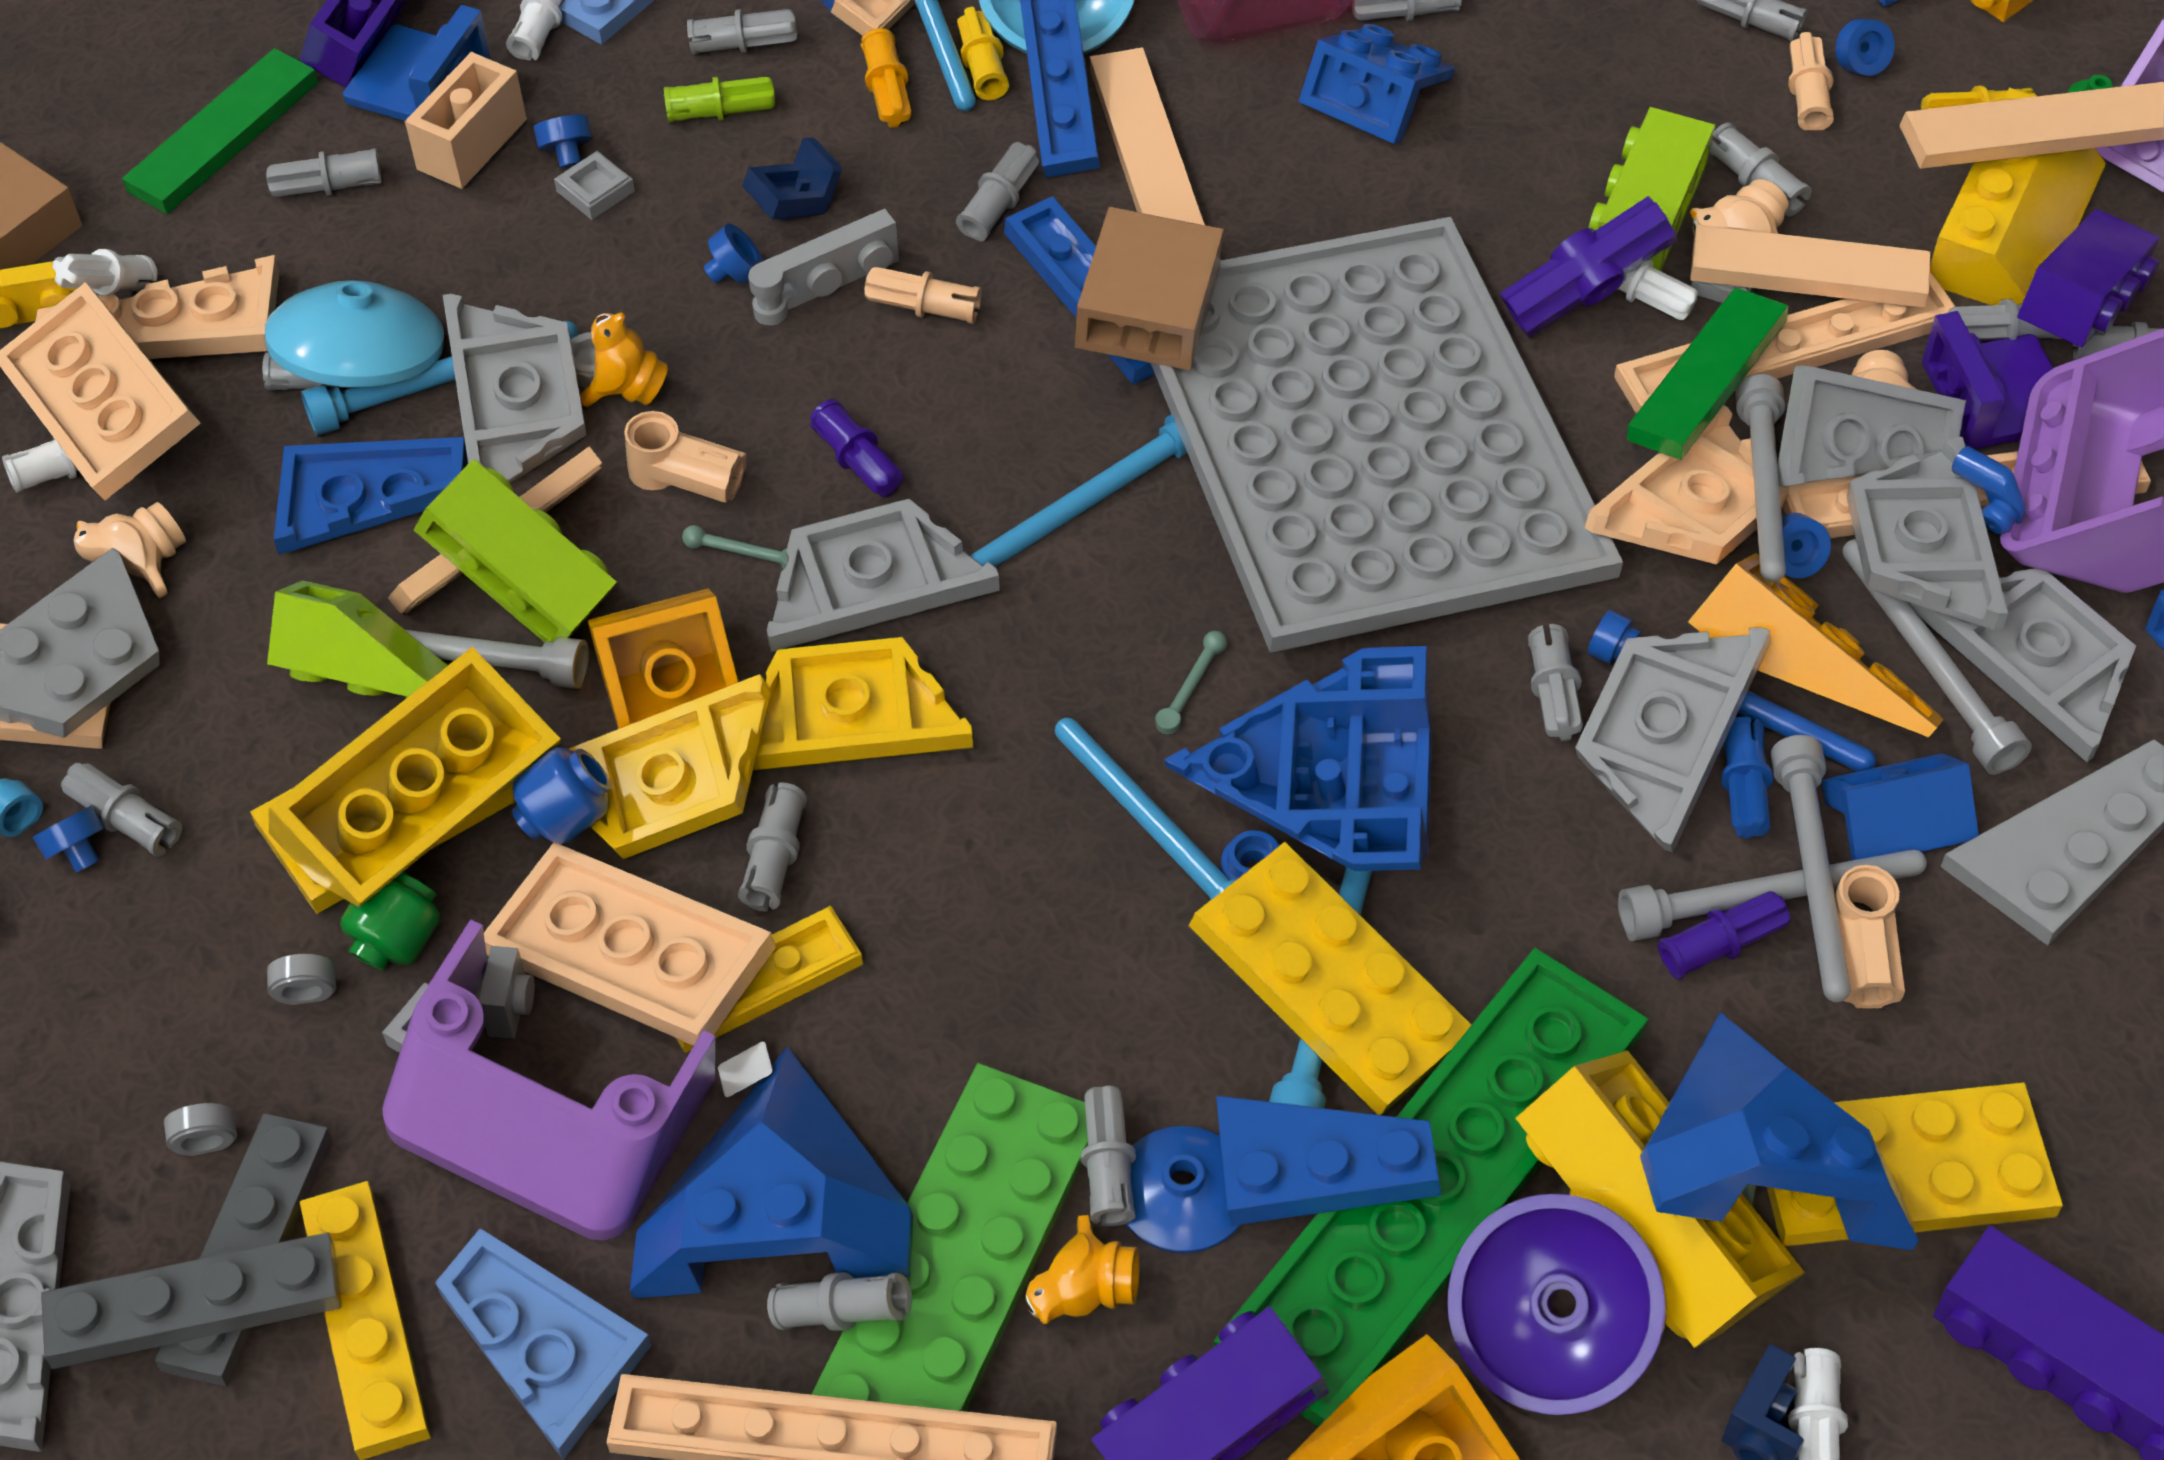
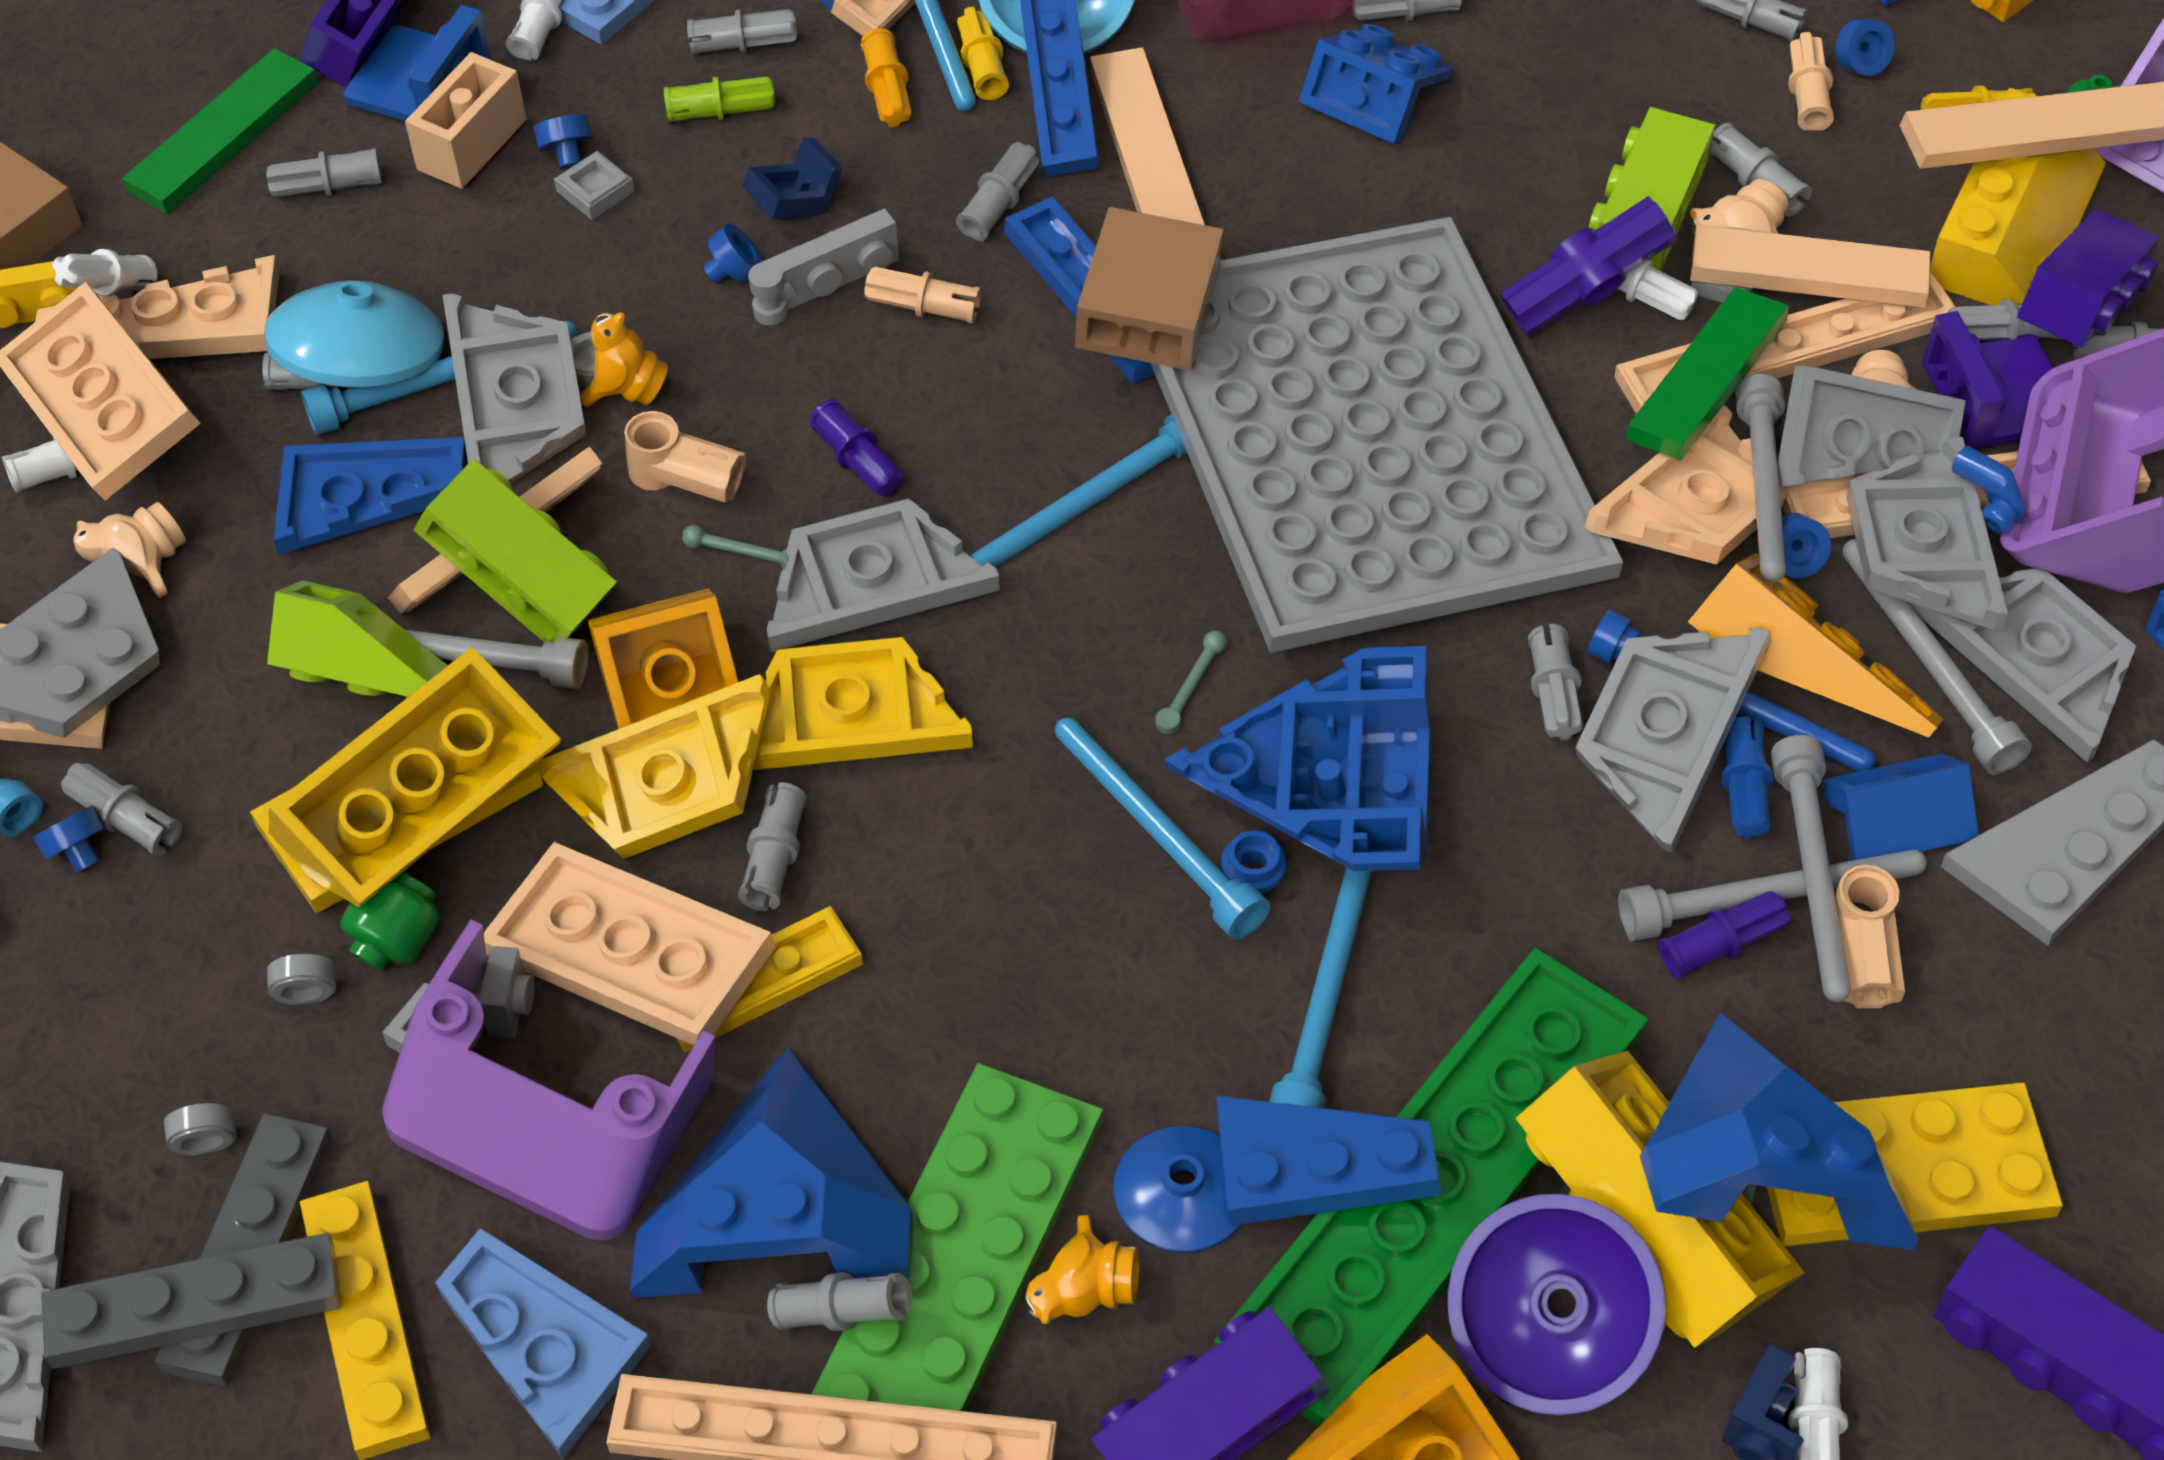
(561, 795): blue head -> none
(745, 1069): white sticker -> none
(1108, 1158): light grey axle -> none
(1331, 977): yellow plate -> none

